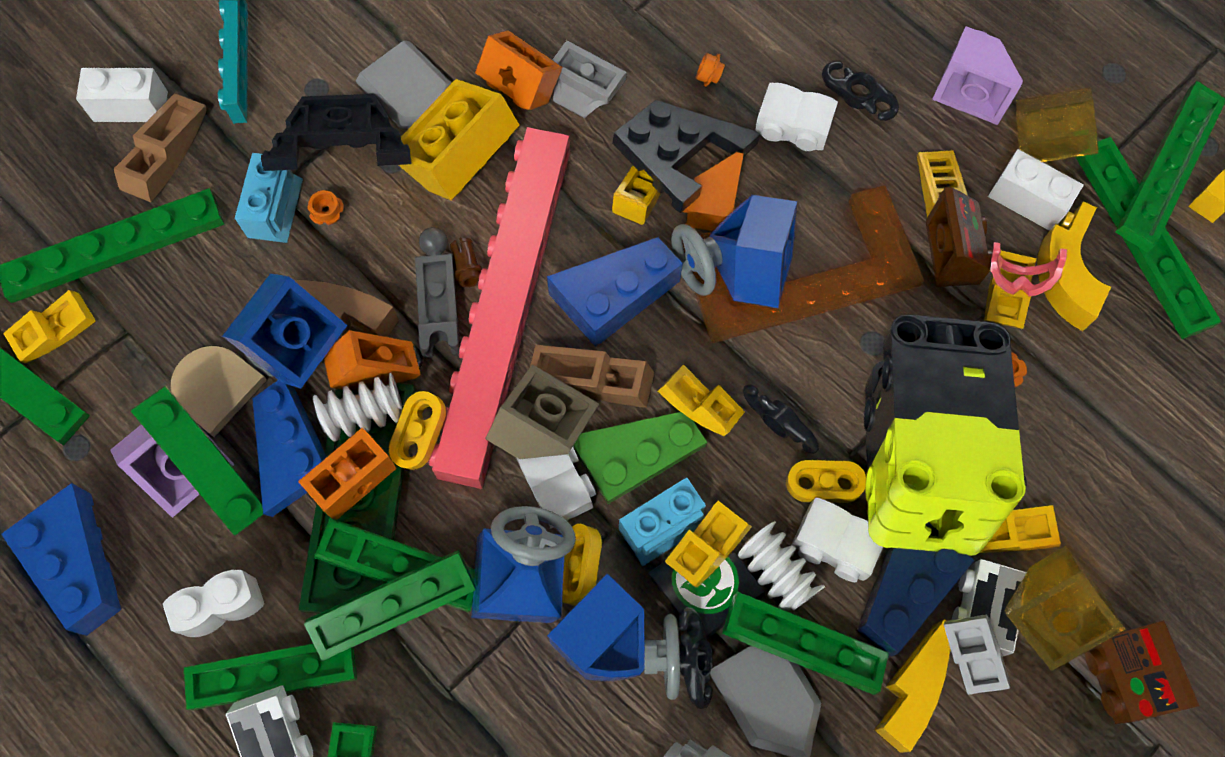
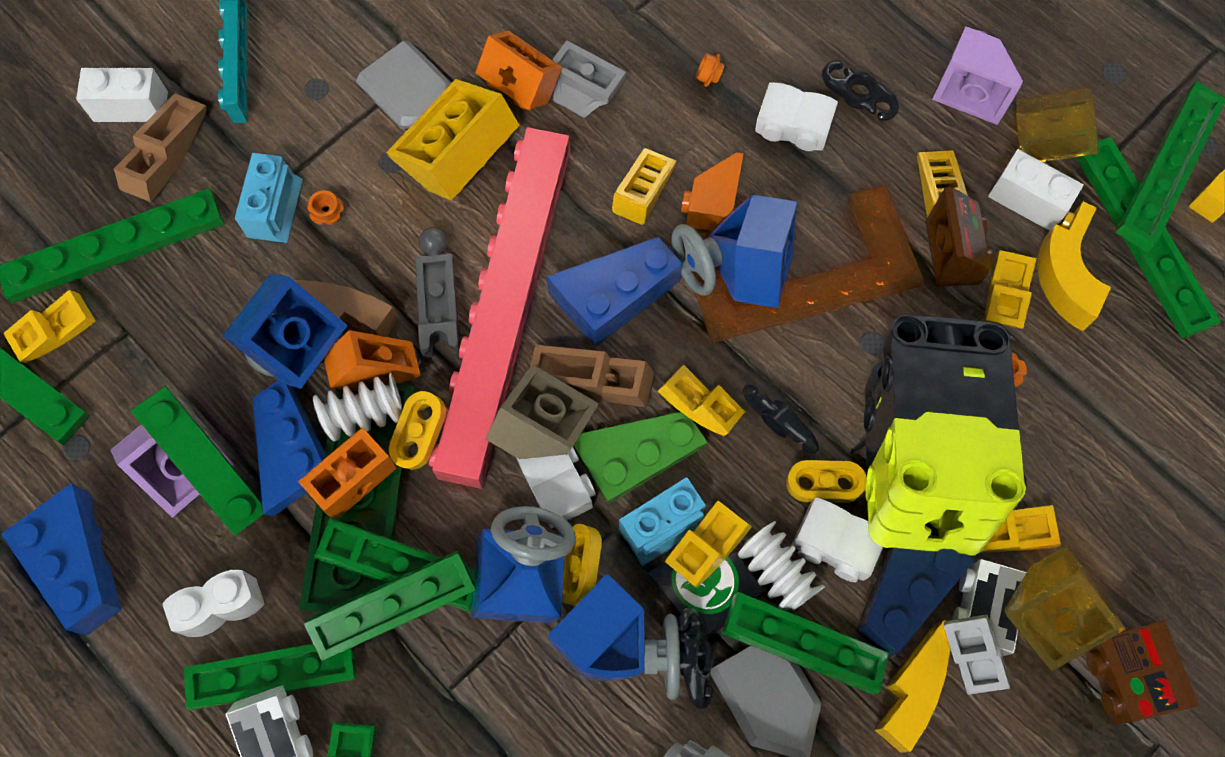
(214, 385): tan tile -> none
(336, 122): black wing -> none
(466, 263): reddish brown pin -> none
(667, 137): black wing -> none
(1054, 268): coral helmet -> none

